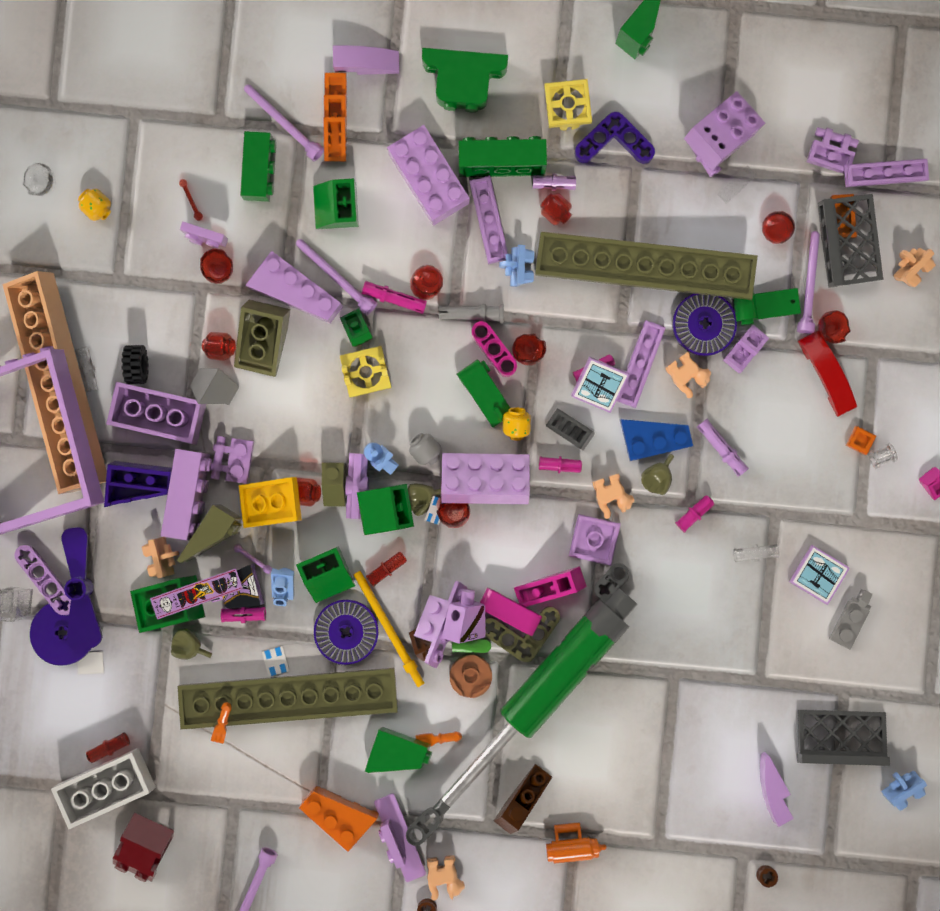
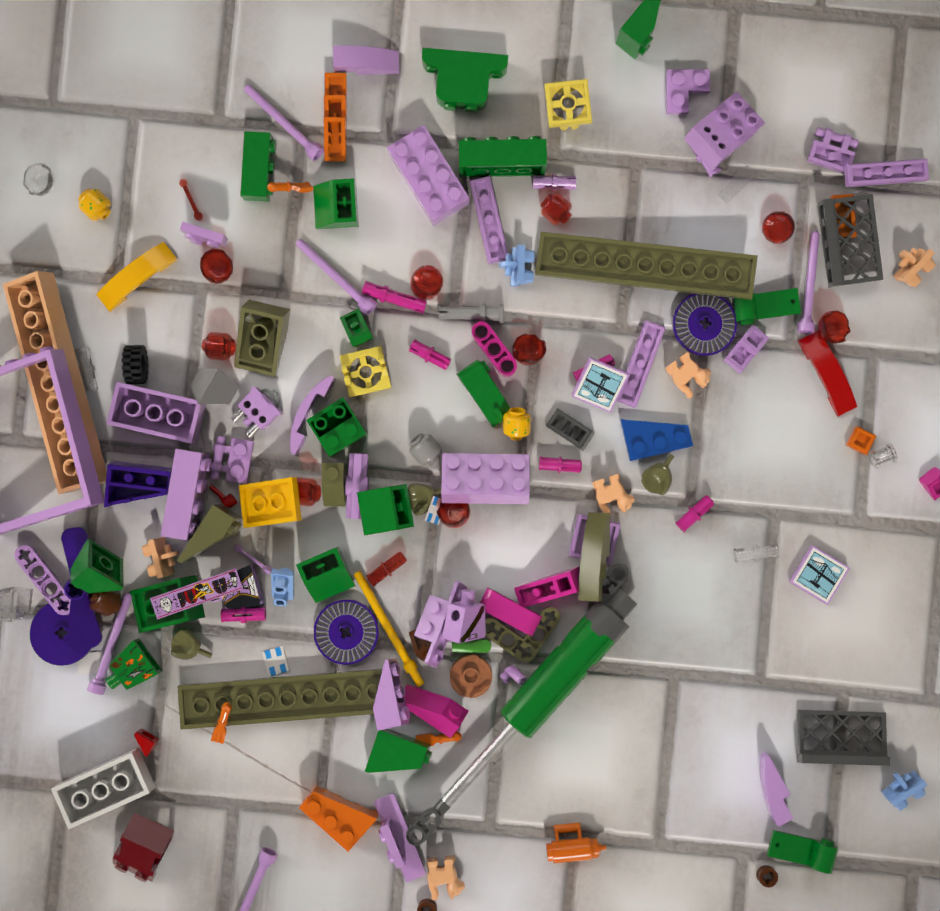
(97, 569): none -> green slope
(98, 685): none -> lavender piece
(105, 602): none -> reddish brown head
(108, 747): clear red axle -> none
(132, 666): none -> green torso
(135, 274): none -> yellow slope
(146, 741): none -> red slope
(228, 501): none -> red hand
(265, 407): none -> lavender piece
(287, 186): none -> orange piece
(287, 285): lavender wedge -> none
(296, 438): none -> lavender slope
(337, 427): none -> green slope
(380, 457): light blue hips -> none
(389, 702): none -> lavender slope
(430, 354): none -> dark pink axle
(435, 709): none -> dark pink slope
(513, 673): none -> lavender arm
(523, 800): reddish brown slope -> none
(593, 556): none -> olive slope
(617, 133): dark purple beam -> none
(681, 83): none -> lavender plate
(725, 451): lavender pin -> none
(803, 850): none -> green door
(852, 620): light grey hinge -> none

